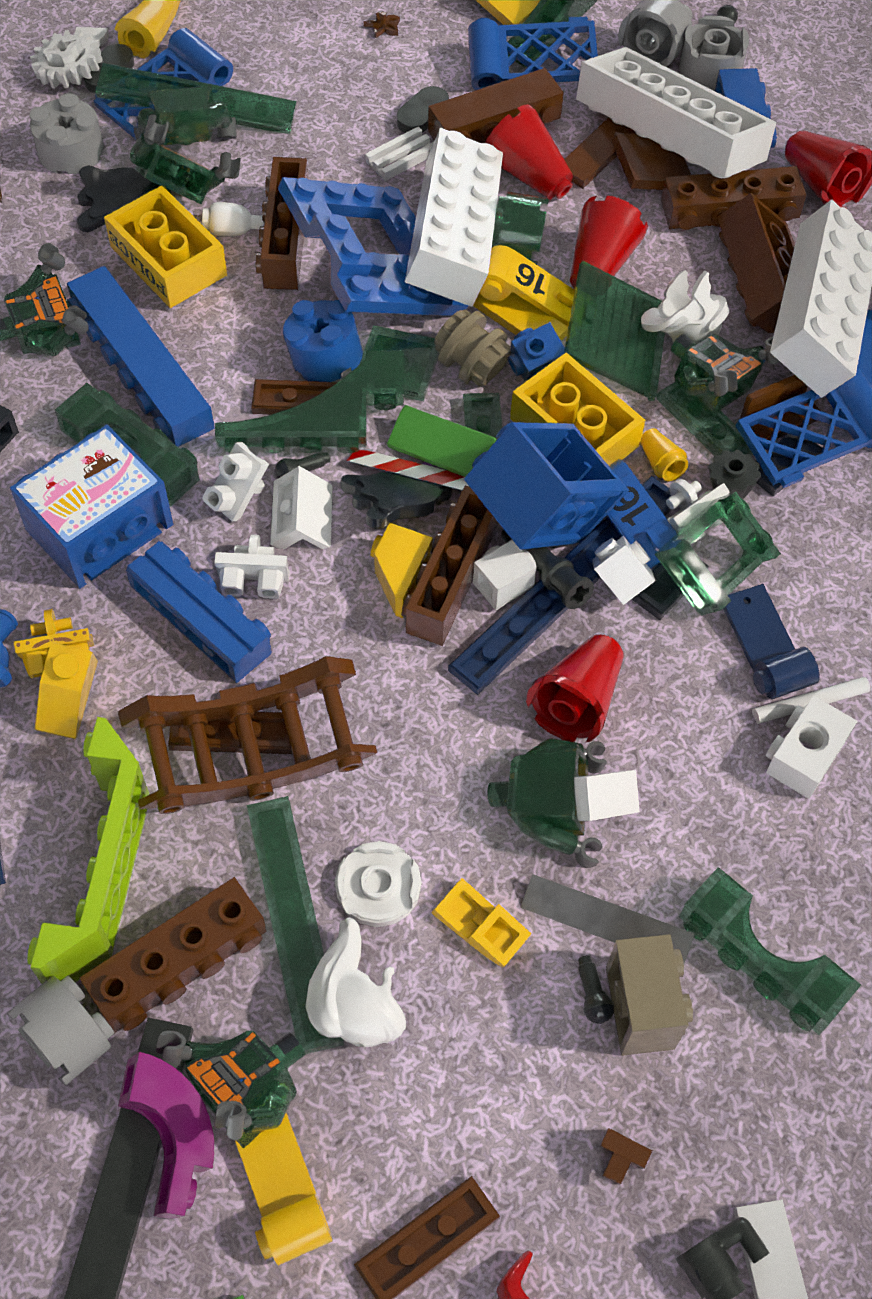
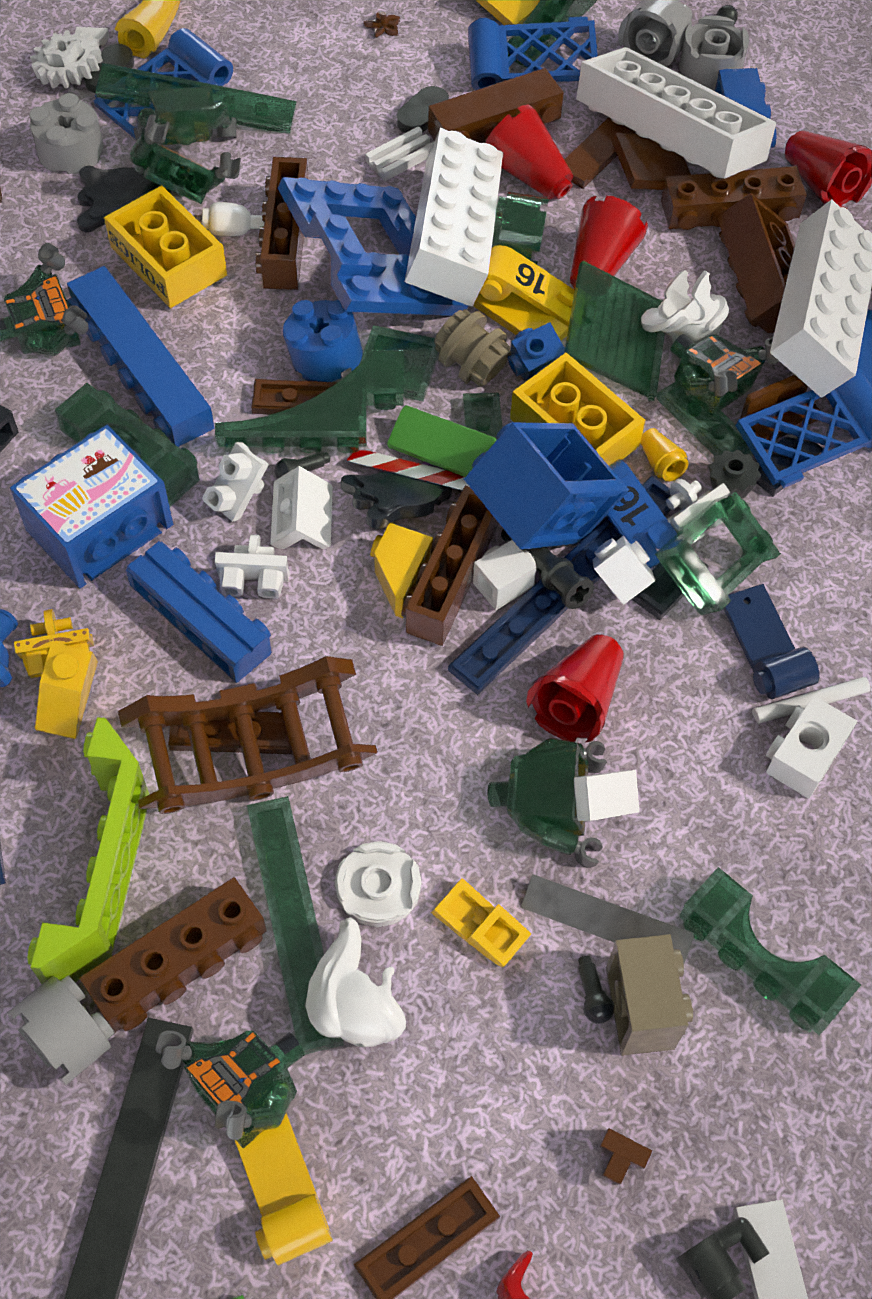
(183, 1125): magenta arch -> none

